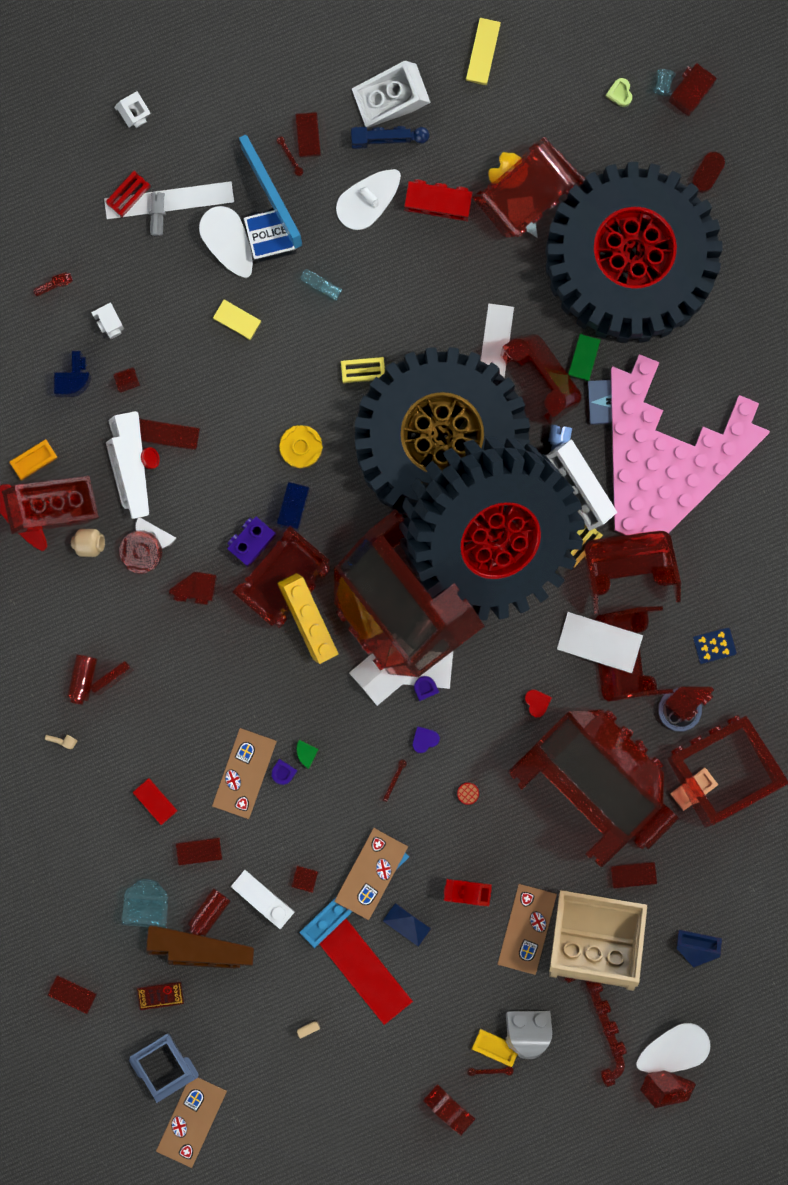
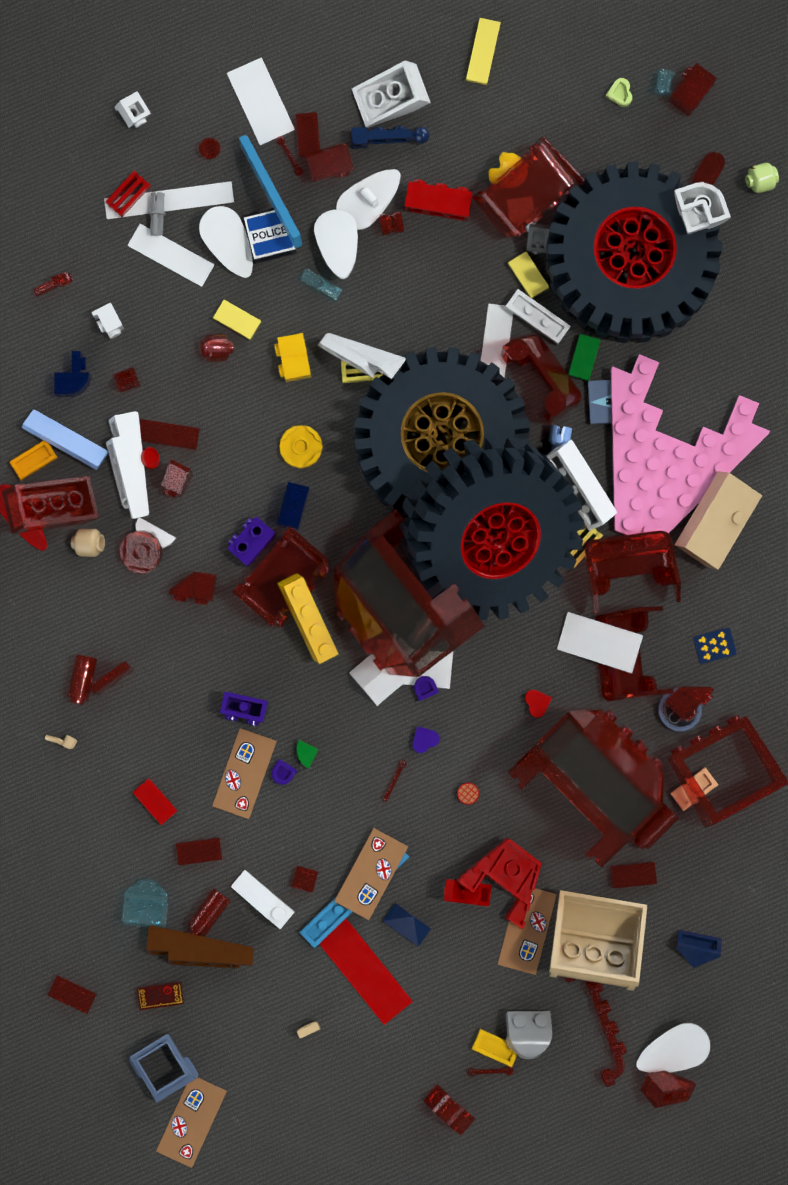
(65, 439): none -> light blue tile
(171, 255): none -> white sticker
(176, 479): none -> clear red slope
(209, 148): none -> clear red plate
(216, 347): none -> clear red head
(244, 707): none -> dark purple brick
(260, 101): none -> white sticker
(293, 356): none -> yellow brick
(329, 162): none -> clear red brick
(337, 241): none -> white shield
(362, 356): none -> white wedge
(386, 223): none -> clear red wheel
(510, 869): none -> red wing
(528, 275): none -> light yellow tile
(537, 238): none -> dark grey bracket
(537, 316): none -> white plate
(701, 206): none -> white brick
(718, 520): none -> tan brick
(762, 177): none -> yellowish green head

